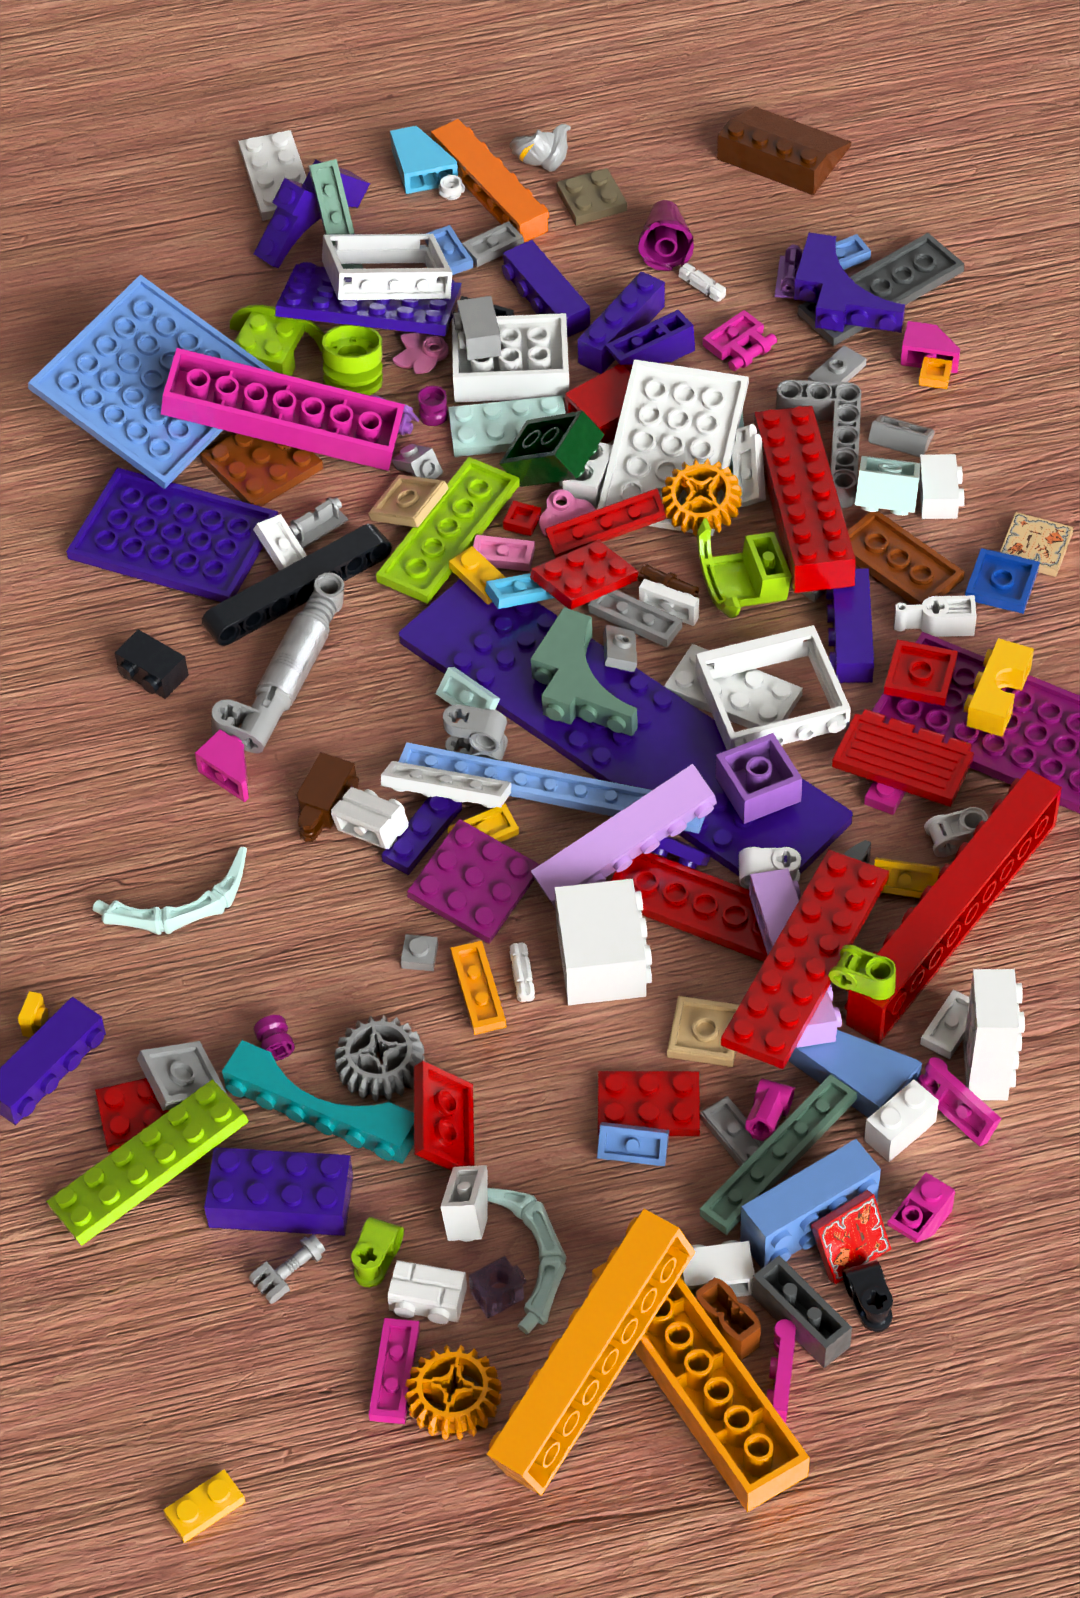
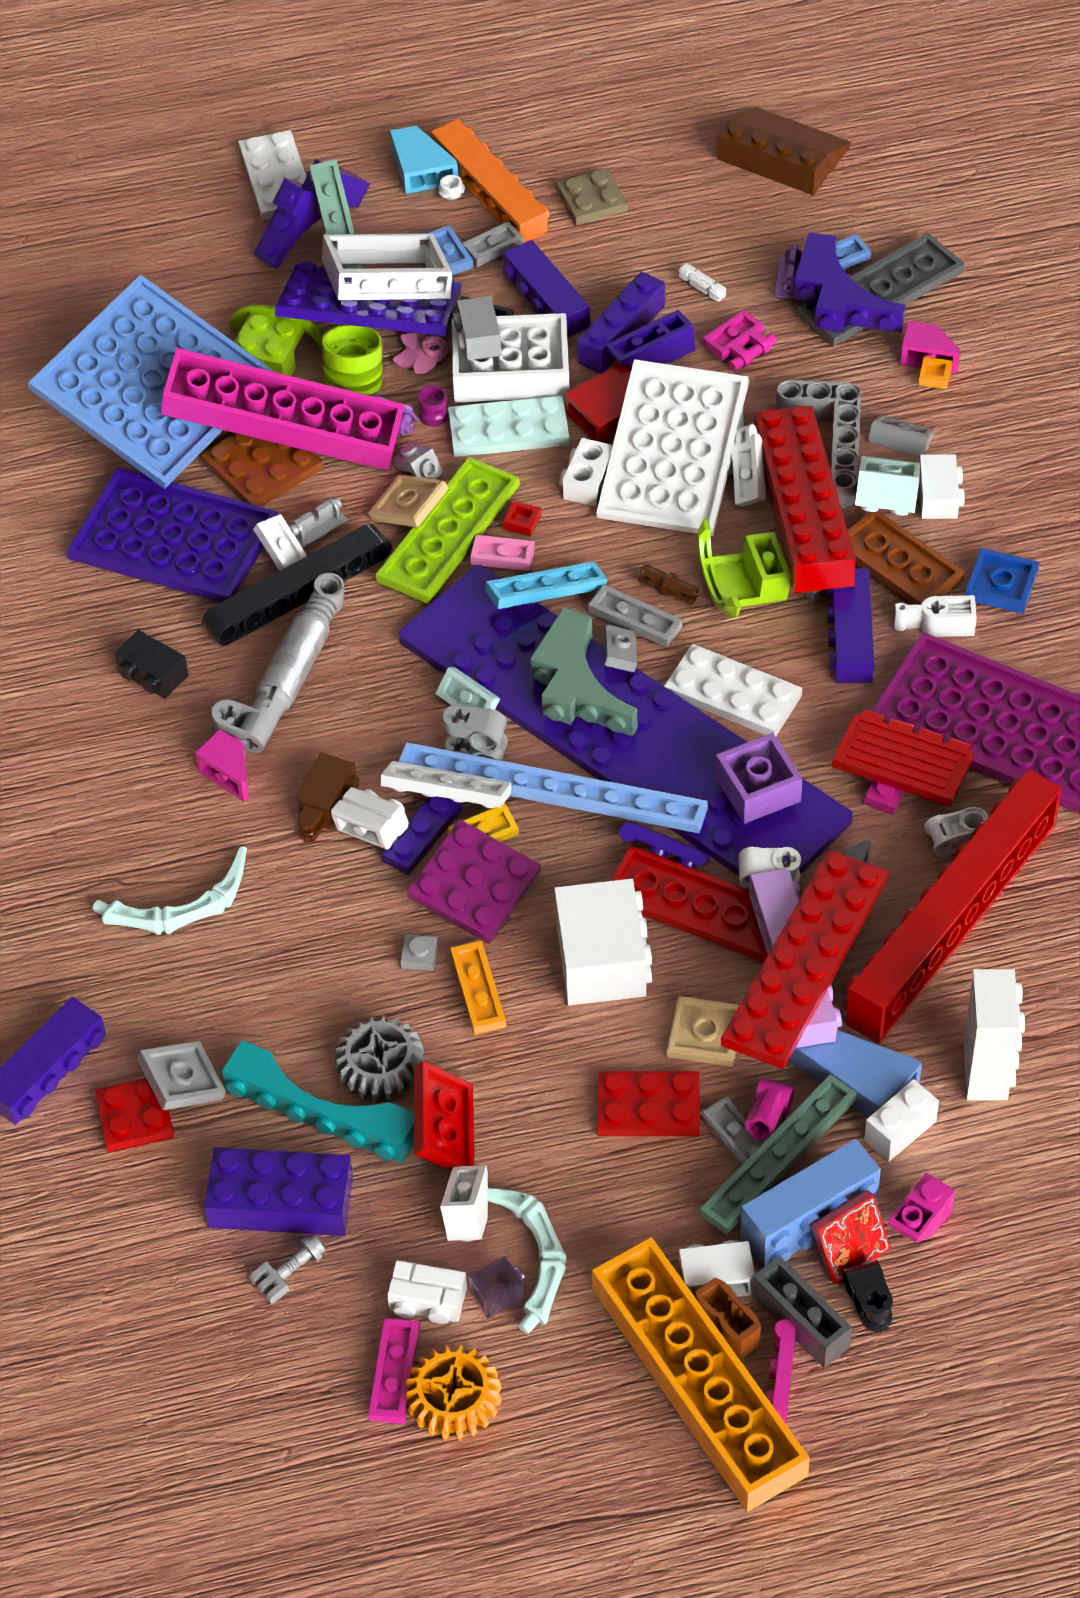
(33, 1014): yellow plate -> none
(147, 1162): lime plate -> none
(204, 1506): yellow plate -> none
(274, 1037): magenta wheel -> none
(375, 1251): lime piece -> none
(475, 571): yellow plate -> none
(522, 972): white axle -> none
(542, 148): light grey hair -> none
(552, 449): dark green brick -> none
(557, 514): bright pink plate -> none
(584, 574): red plate -> none
(591, 1351): light orange brick -> none
(606, 522): red plate -> none
(628, 833): lavender brick -> none
(633, 1144): medium blue plate -> none
(665, 238): magenta cone -> none
(670, 600): white plate -> none
(702, 487): light orange gear -> none
(770, 651): white window -> none
(839, 367): light grey plate -> none
(863, 973): lime piece -> none
(907, 877): yellow plate -> none
(920, 672): red plate -> none
(948, 1026): white plate -> none
(959, 1102): dark pink plate -> none
(1004, 667): yellow arch -> none
(1038, 541): tan tile -> none

